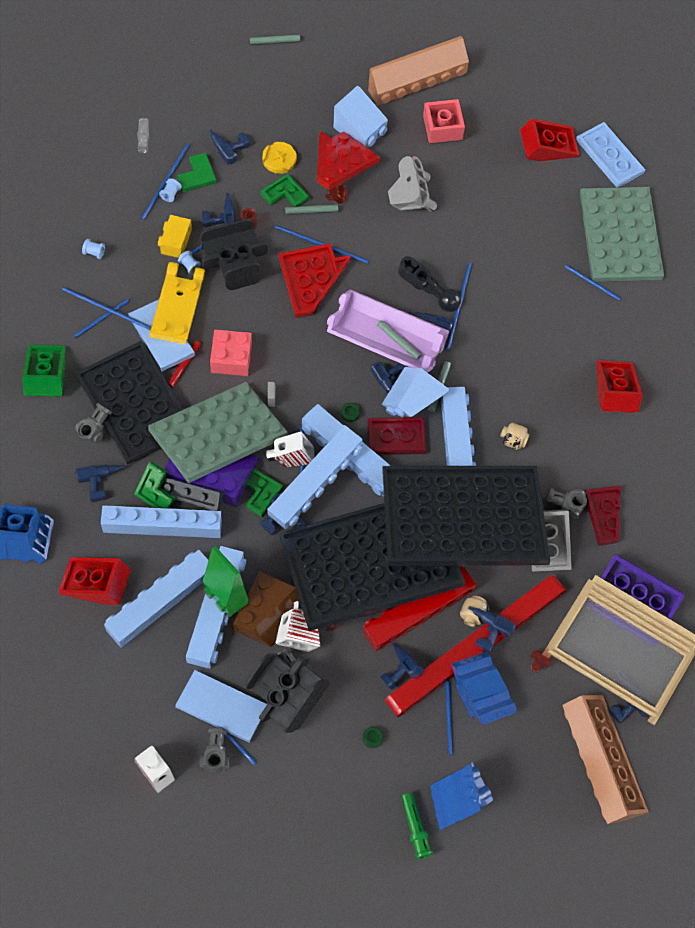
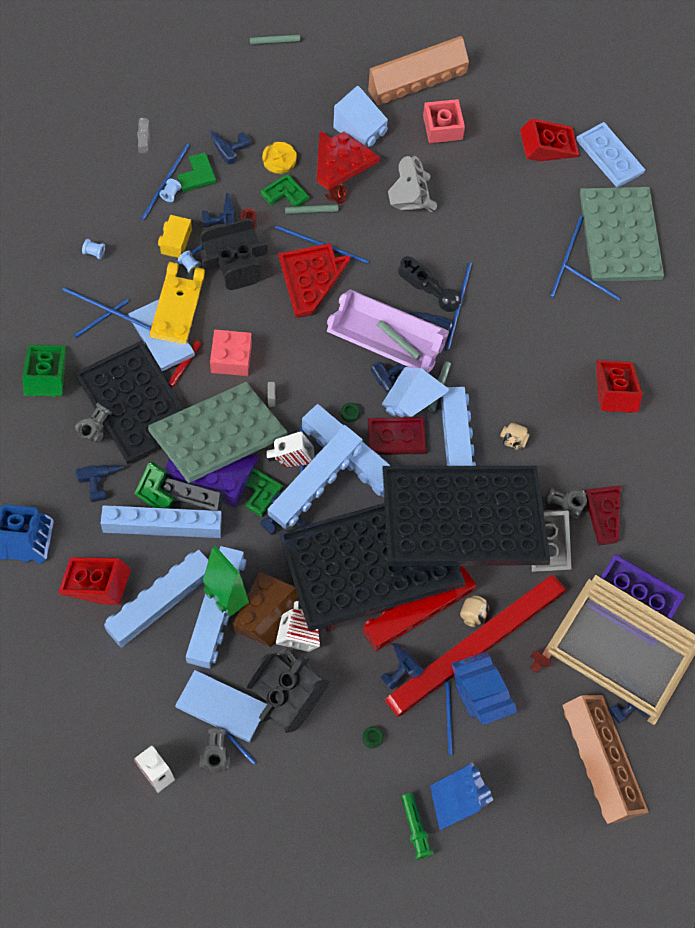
(496, 625): dark blue piece -> none
(566, 257): none -> blue axle

